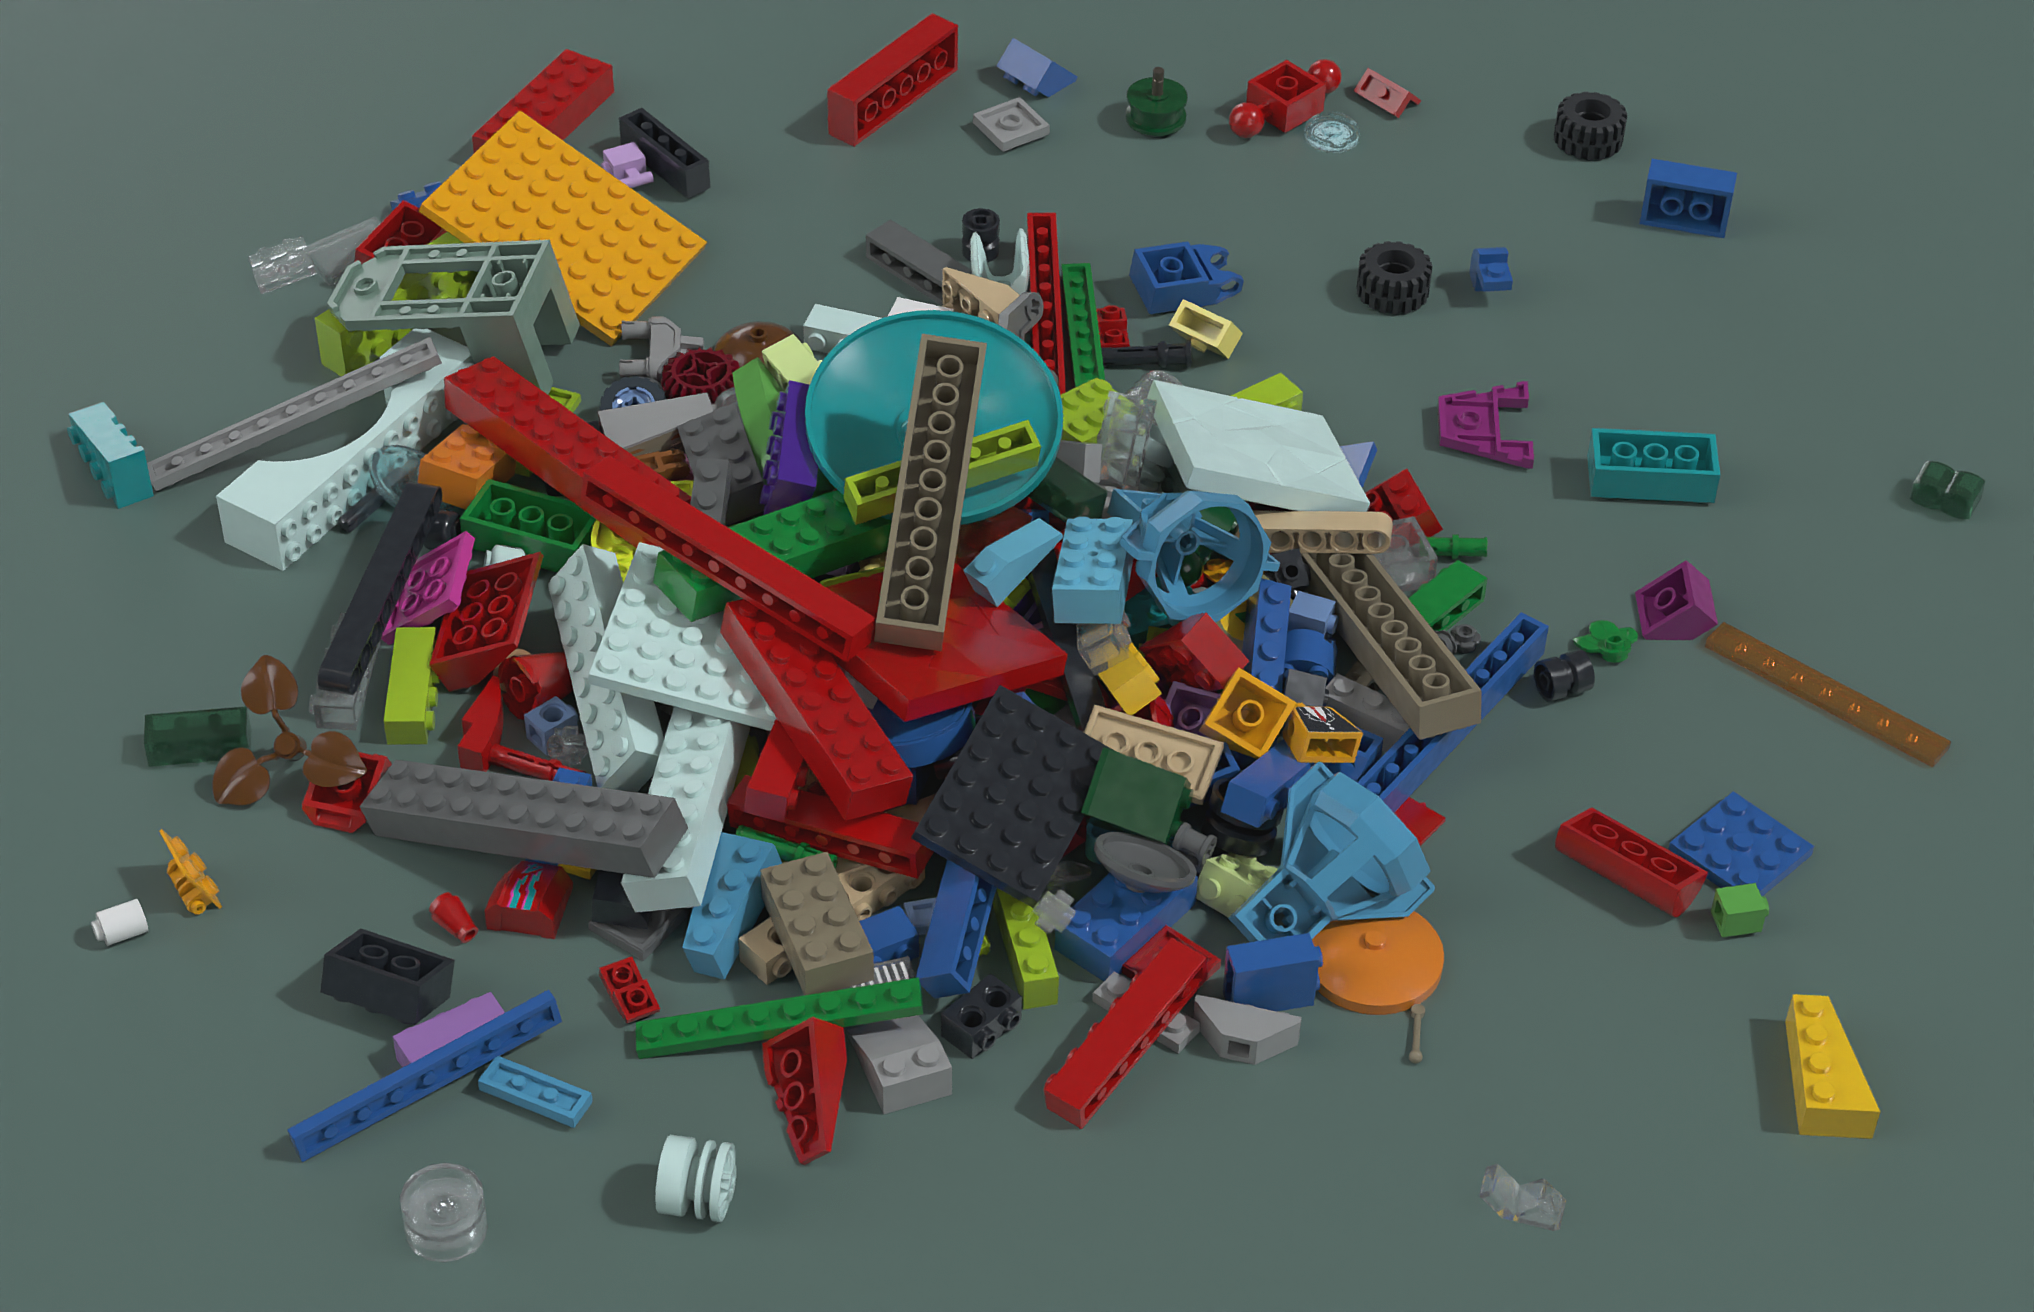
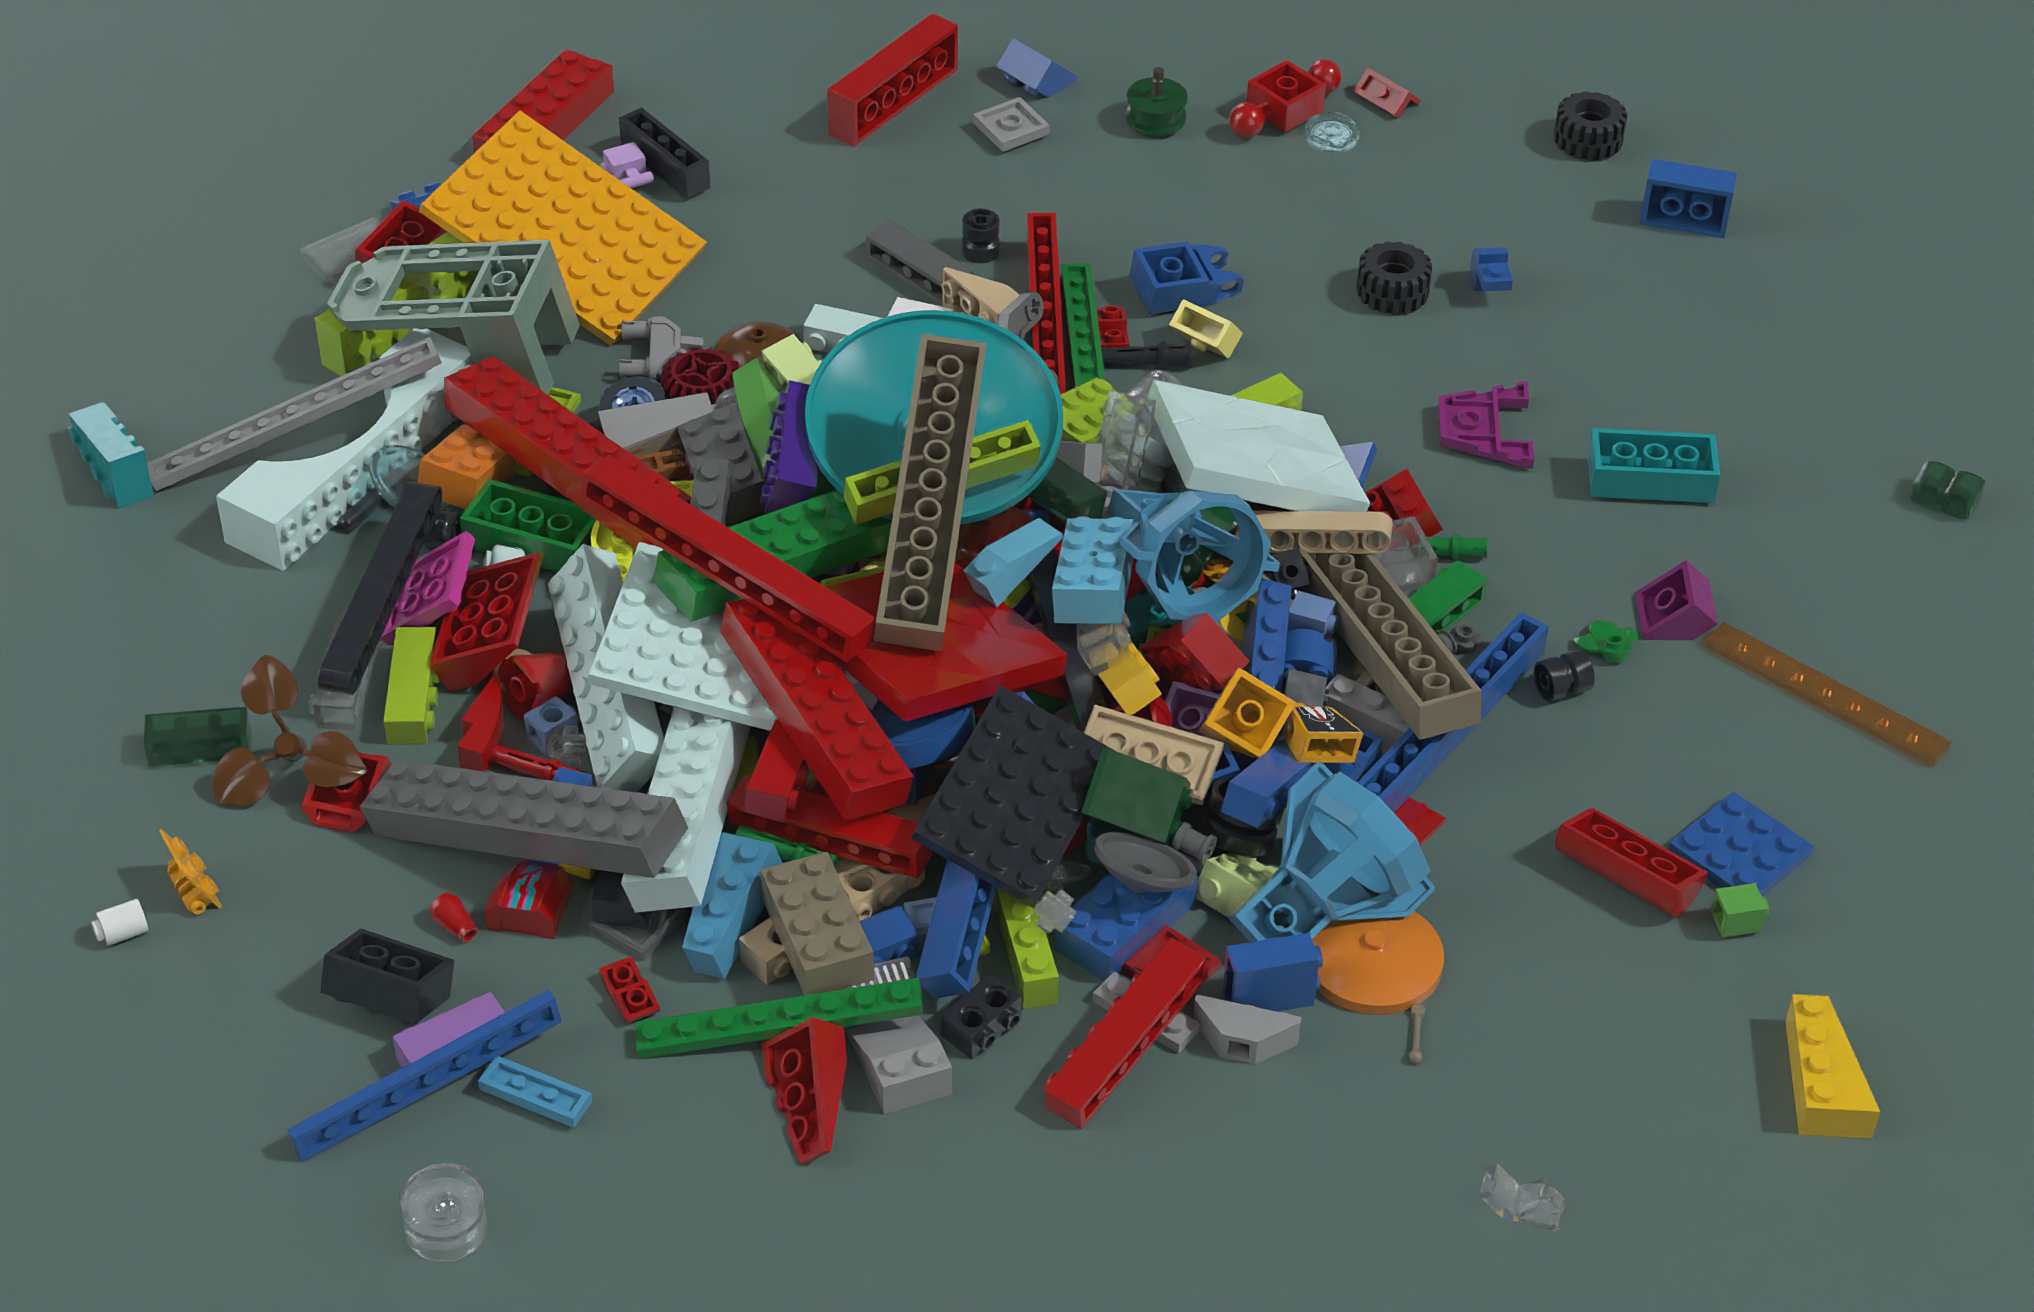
(284, 270): clear plate -> none
(689, 1177): light aqua wheel -> none
(1018, 279): light aqua animal -> none

